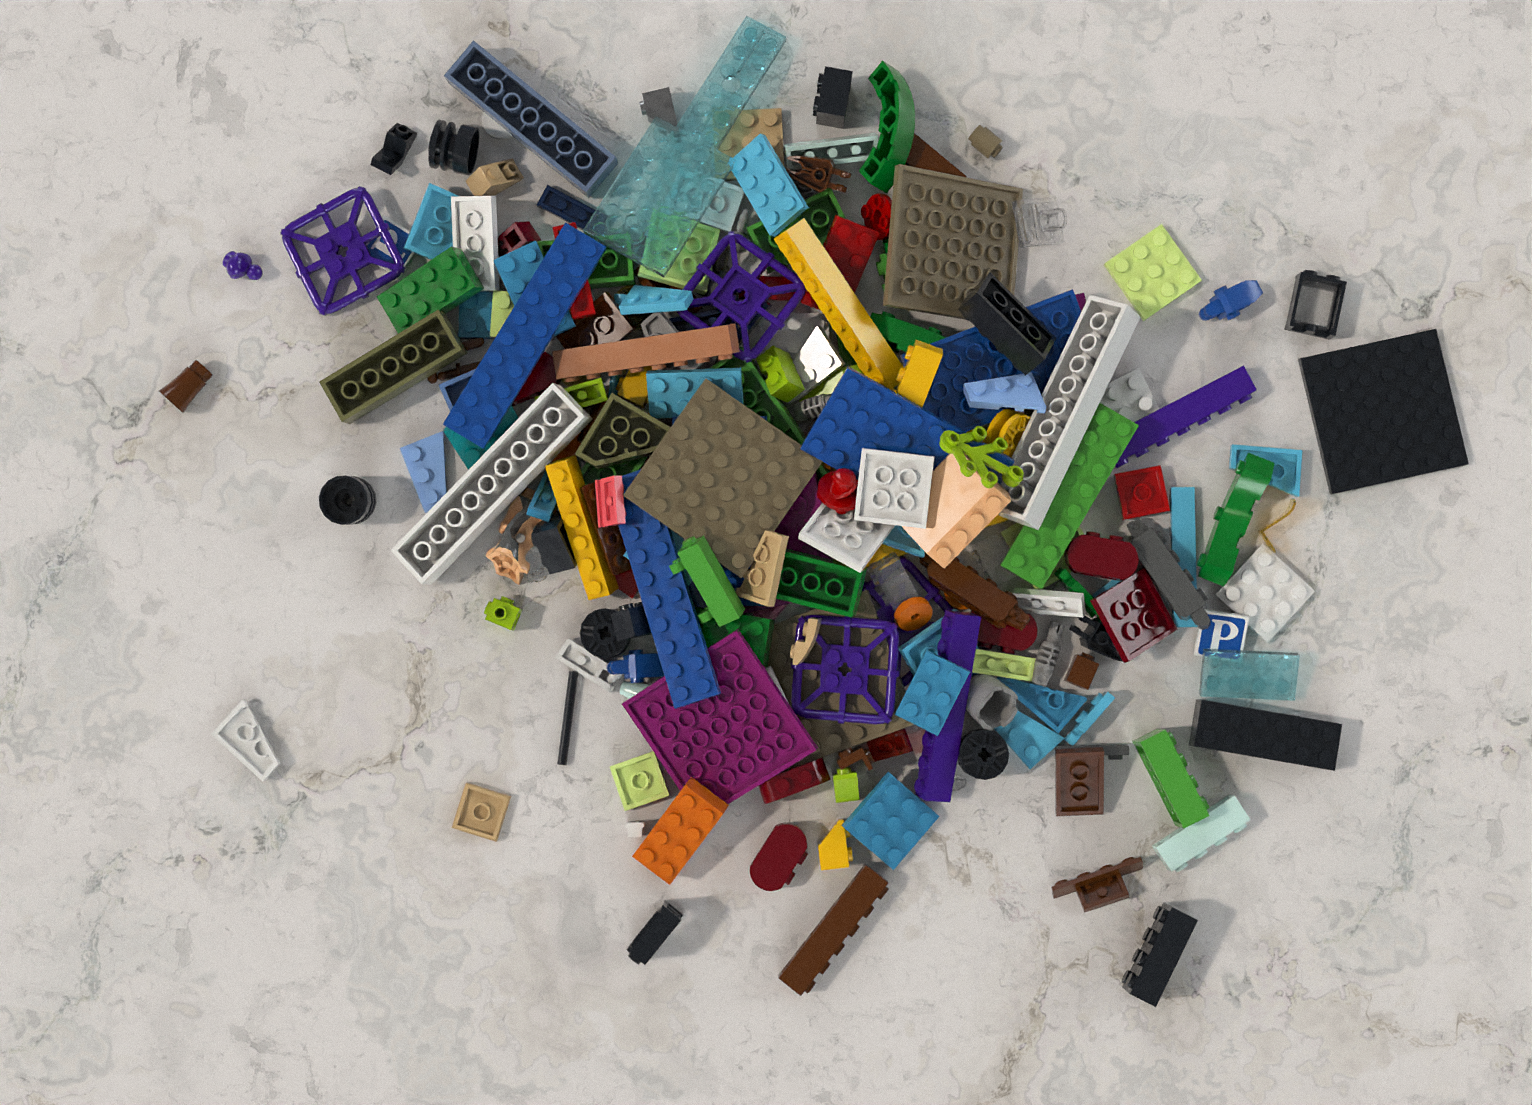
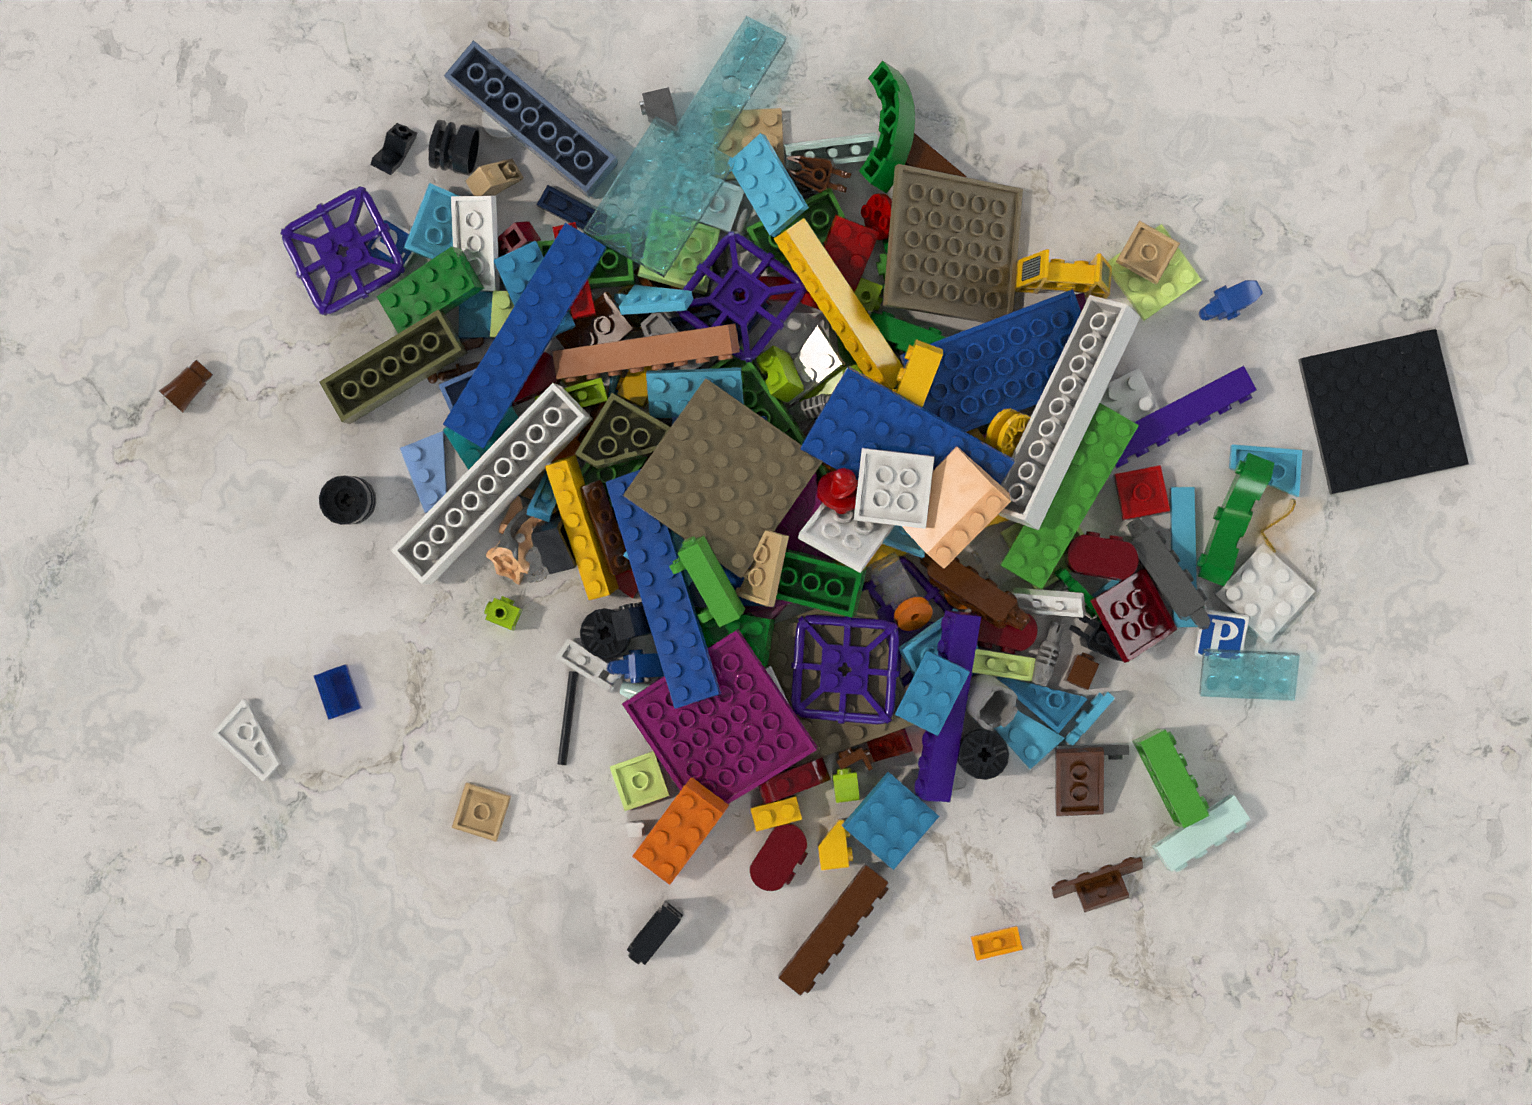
(241, 264): dark purple animal -> none
(337, 692): none -> clear blue plate
(610, 501): coral plate -> none
(776, 813): none -> yellow brick
(802, 647): tan slope -> none
(833, 99): black brick -> none
(868, 295): none -> lime brick
(956, 444): lime plant -> none
(986, 142): dark tan brick -> none
(996, 943): none -> light orange plate
(1007, 324): black slope -> none
(1009, 391): light blue wing -> none
(1038, 273): none -> yellow wedge
(1039, 221): clear plate -> none
(1147, 252): none -> tan tile
(1158, 954): black brick -> none
(1265, 734): black brick -> none
(1315, 304): window -> none

